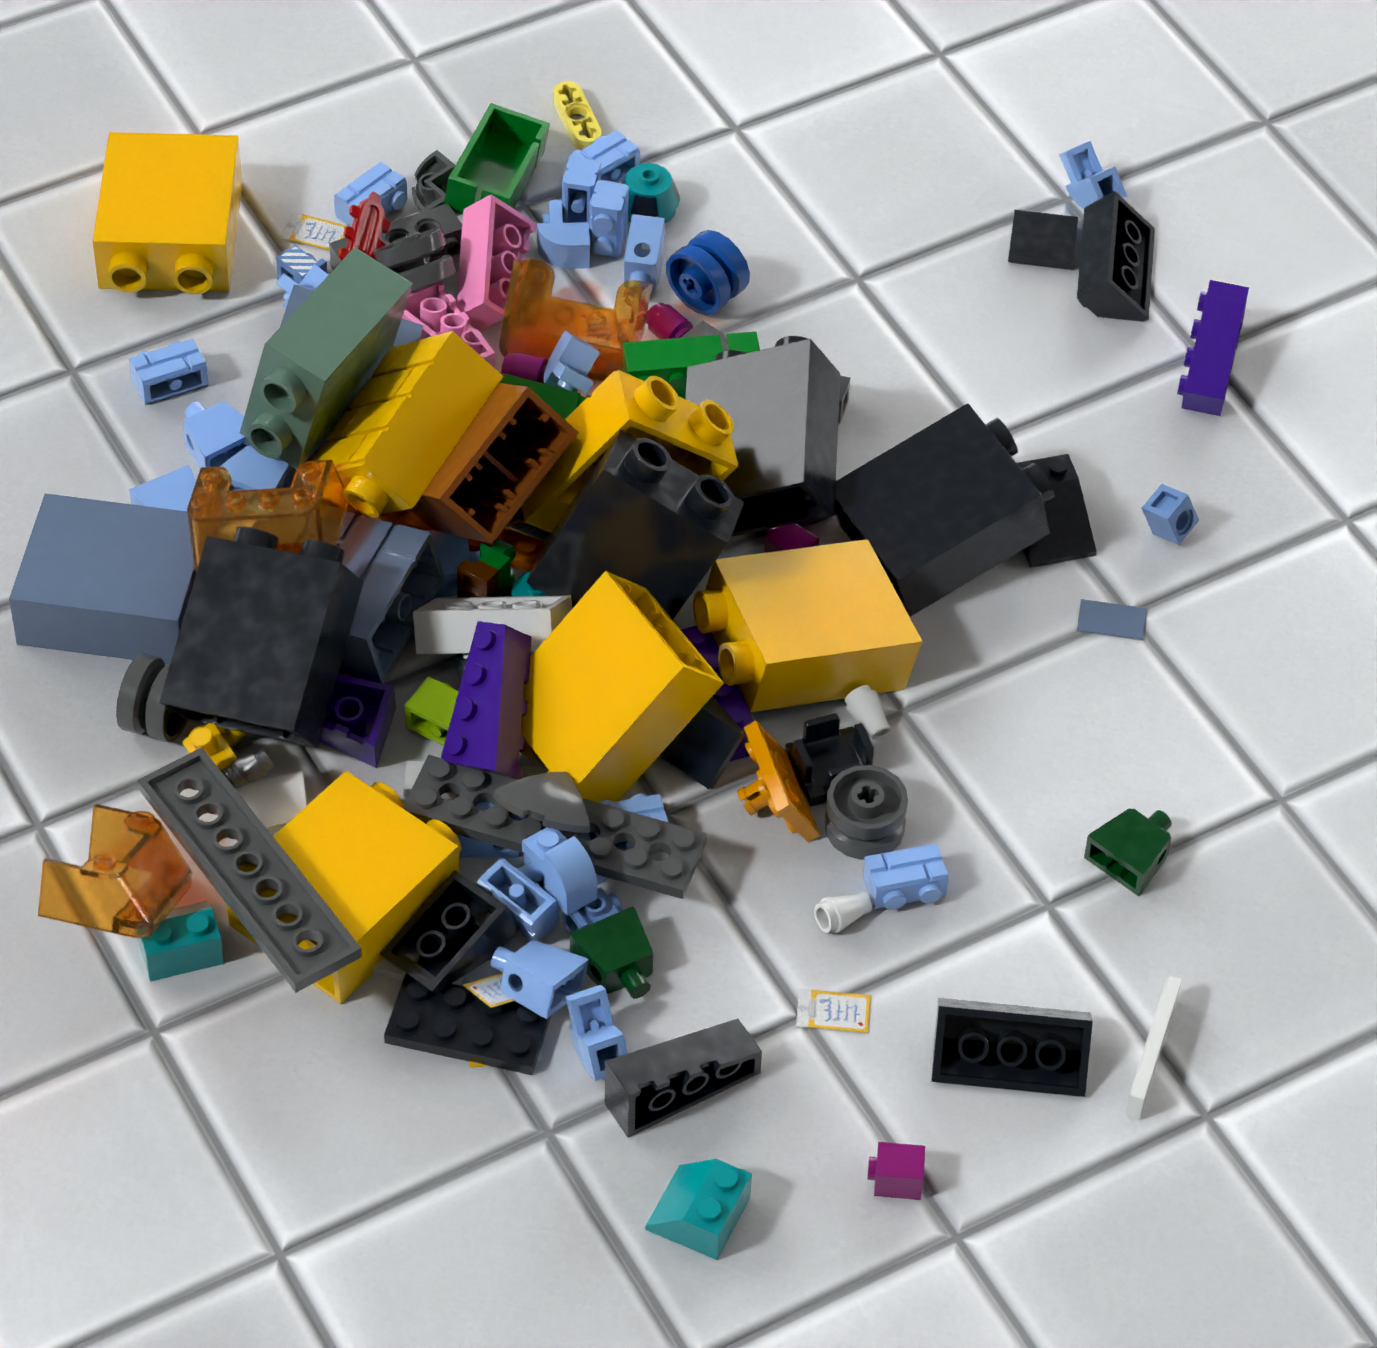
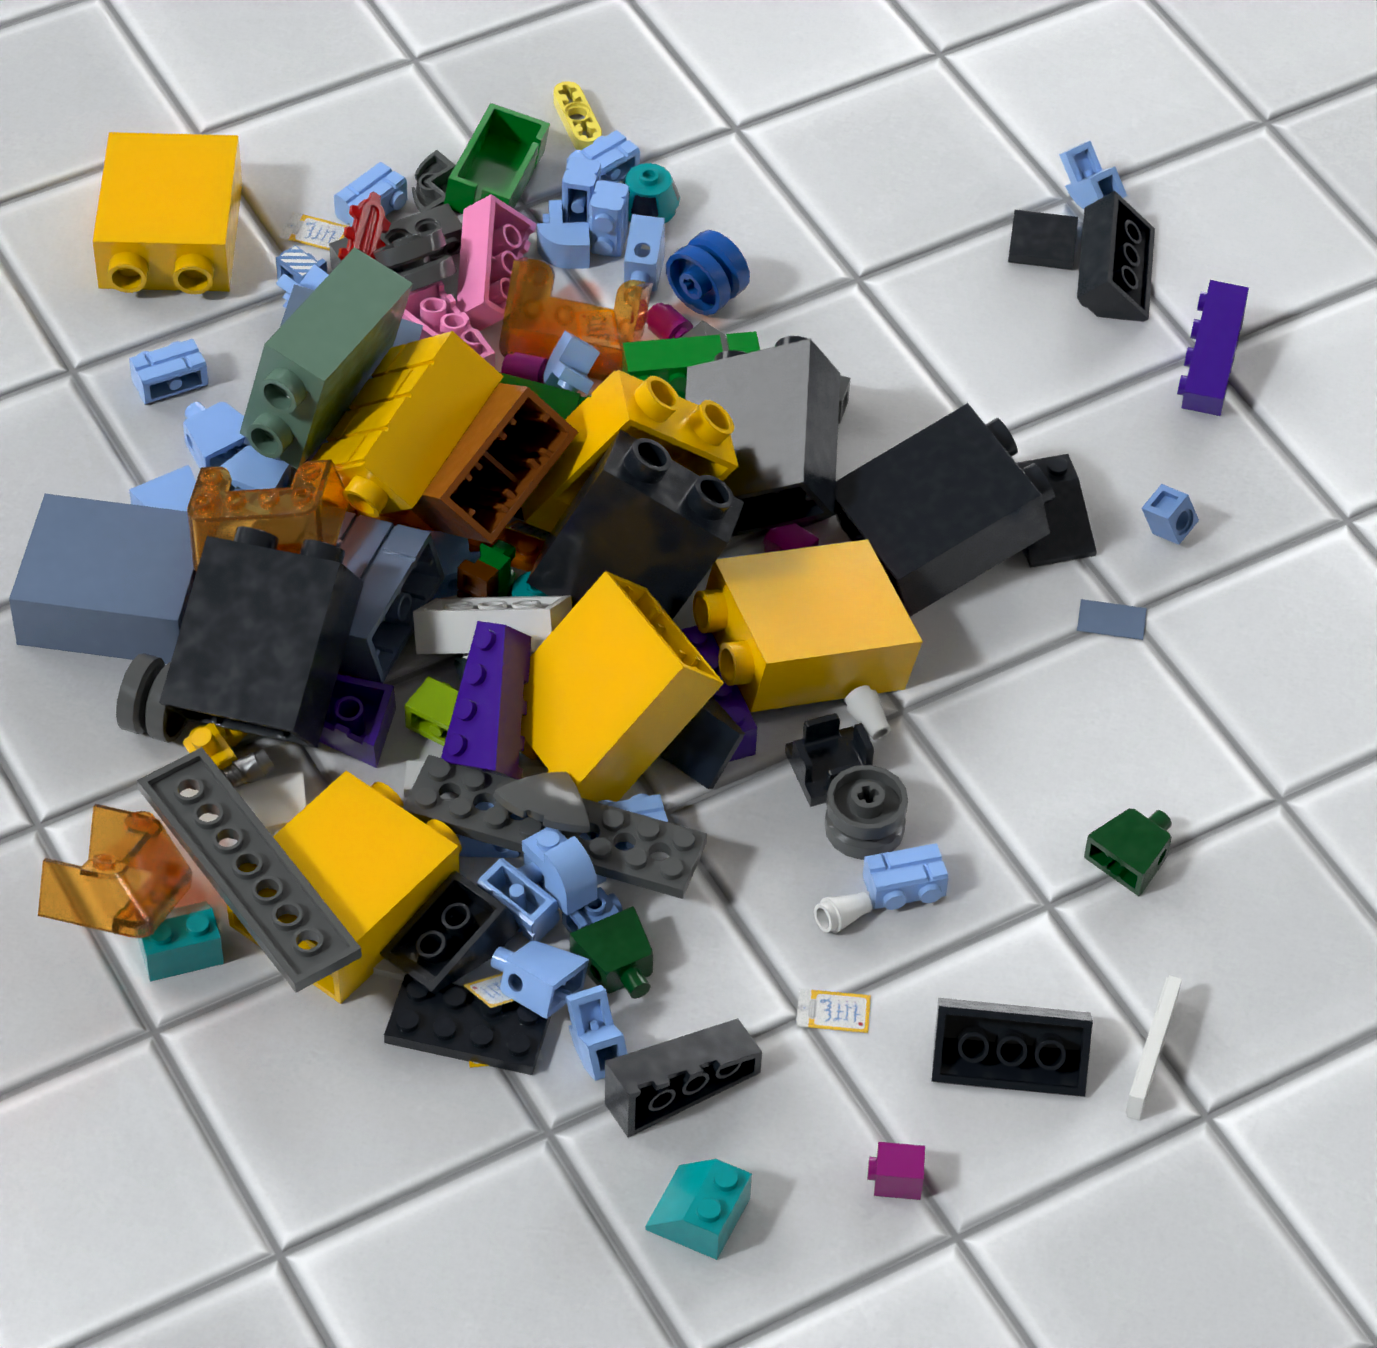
(776, 784): light orange plate -> none

